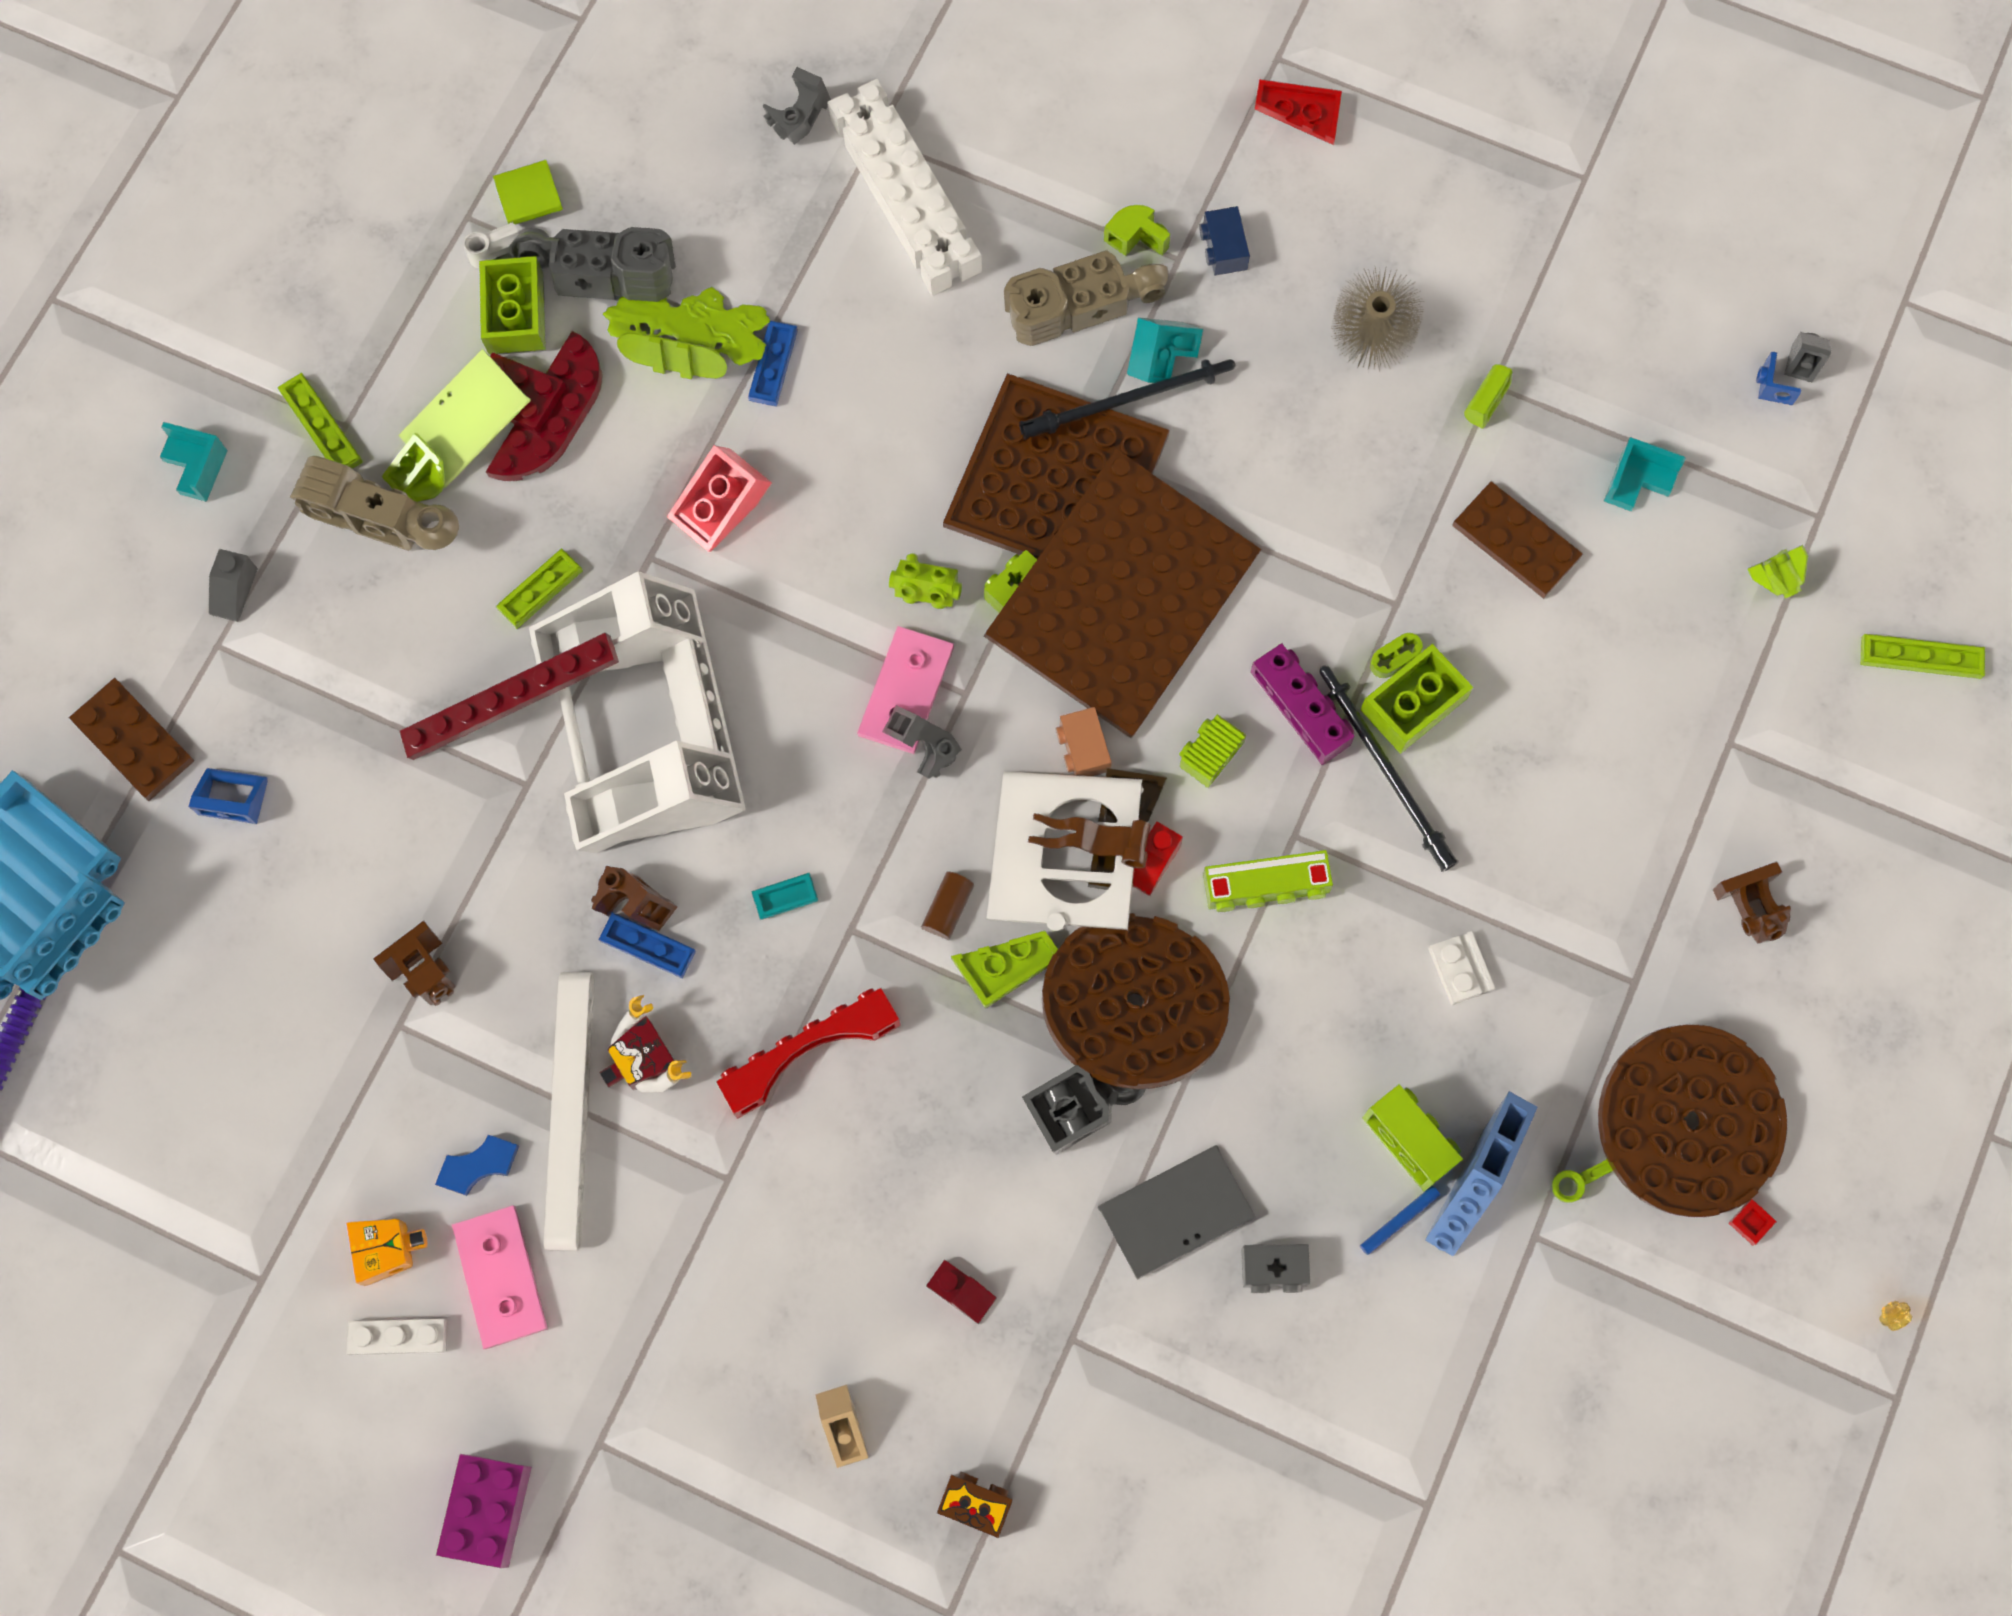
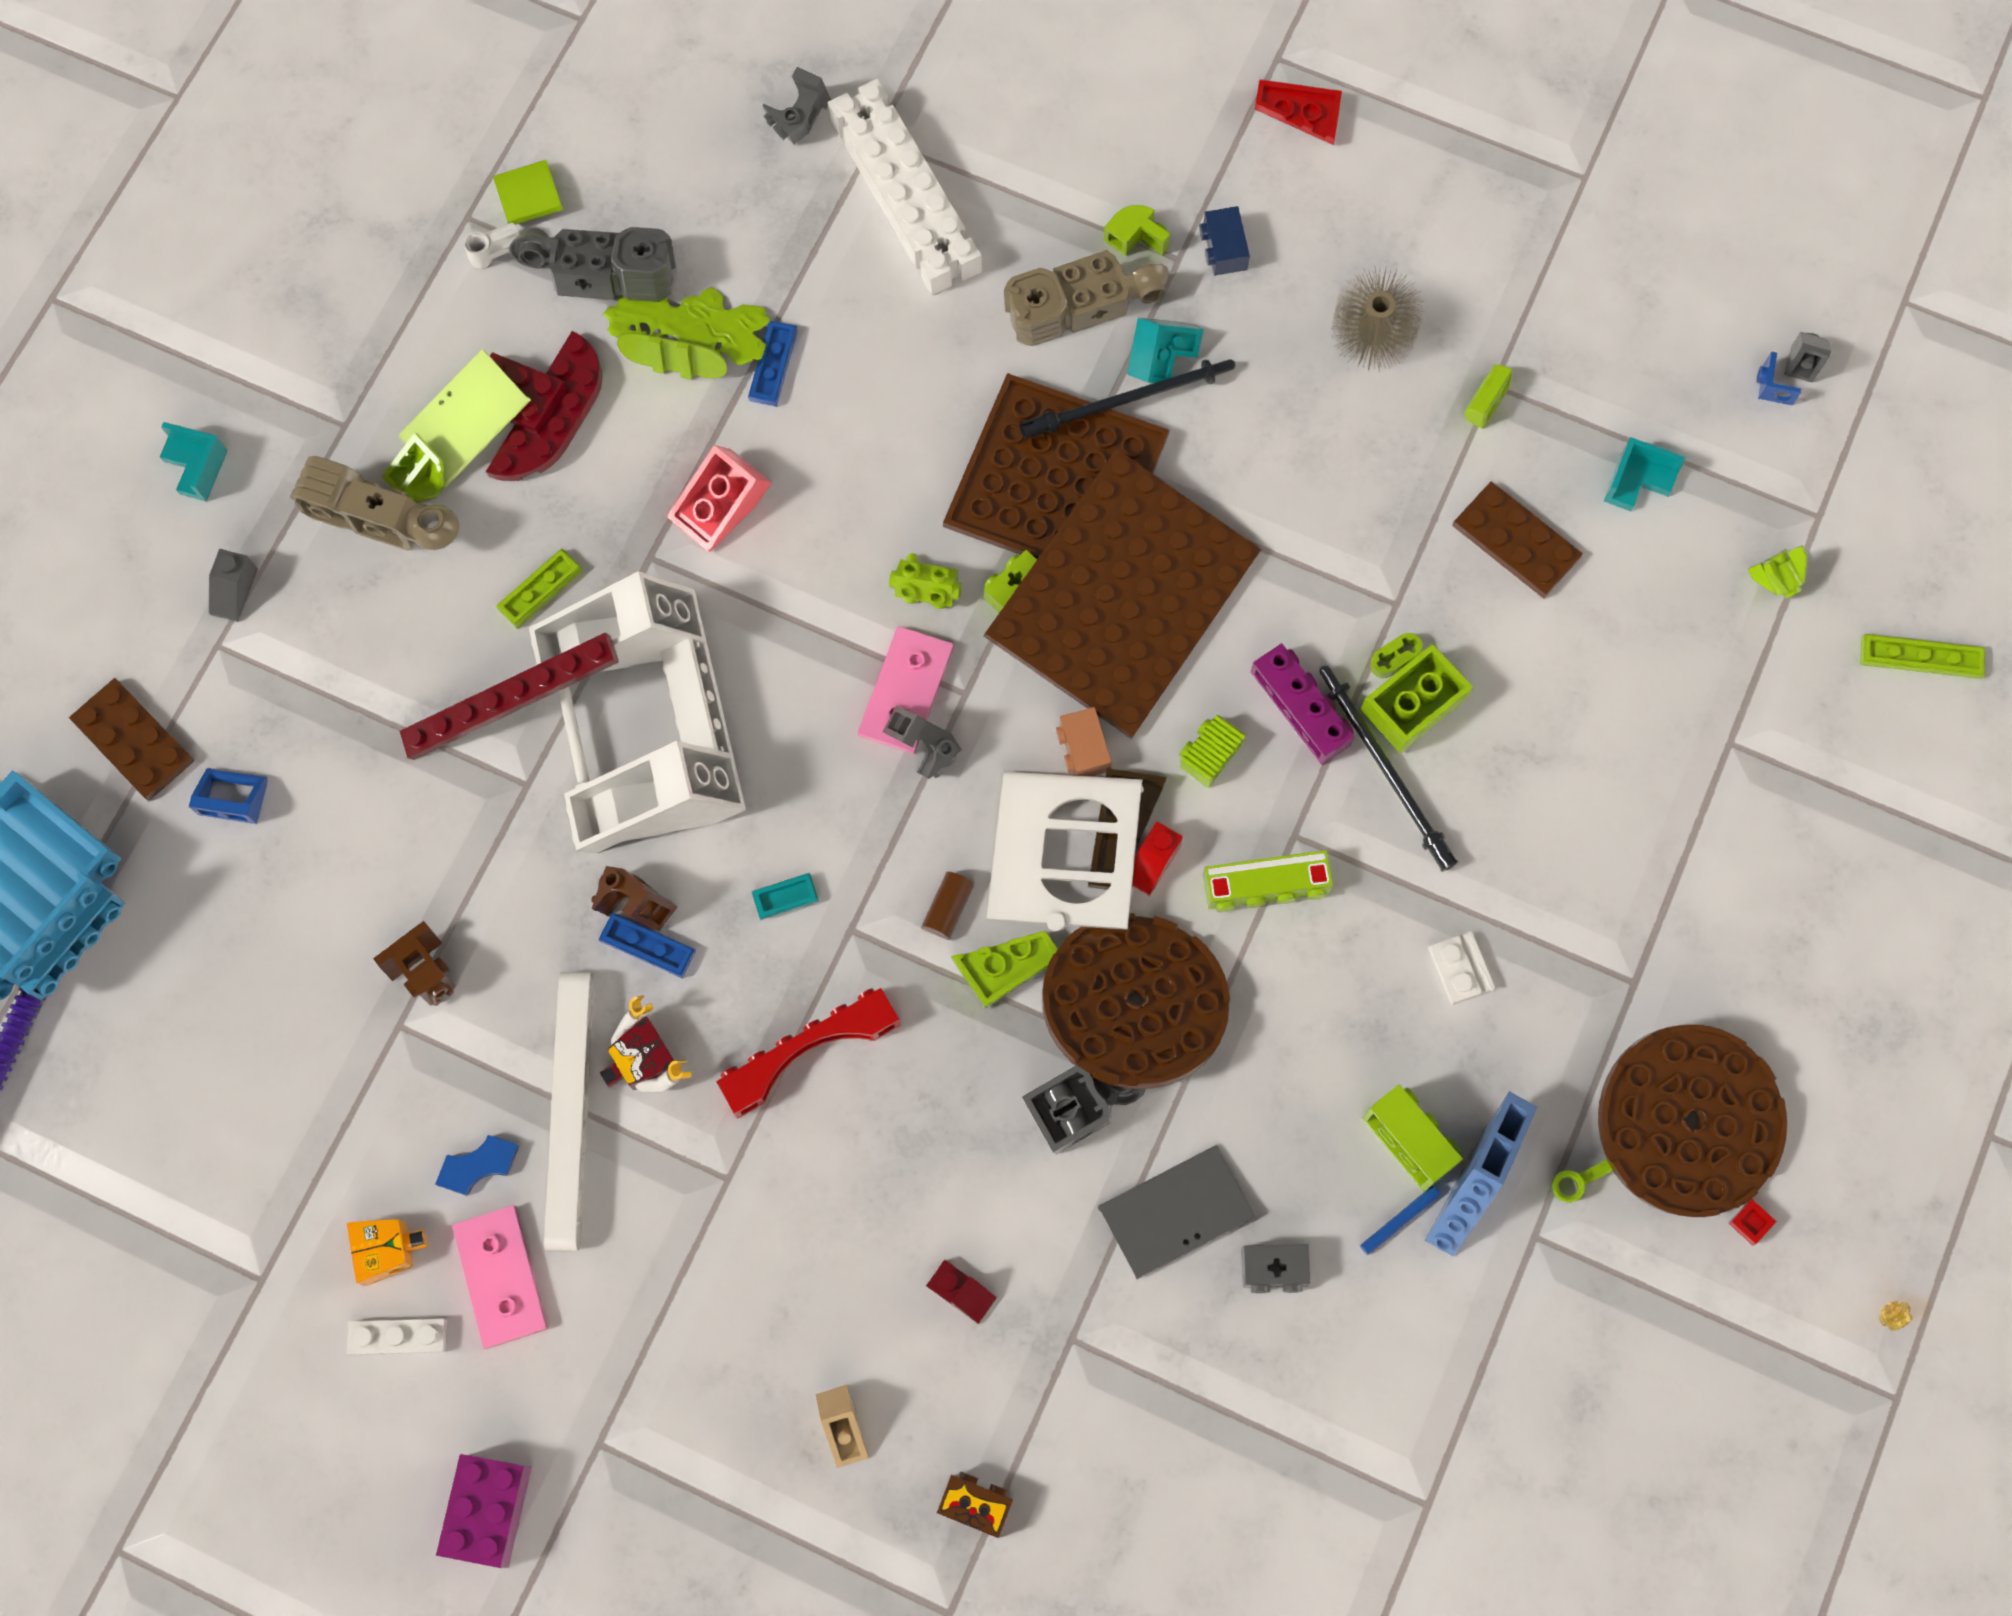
(318, 421): lime tile -> none
(512, 305): lime brick -> none
(1099, 839): reddish brown flag -> none
(1755, 886): reddish brown tile -> none

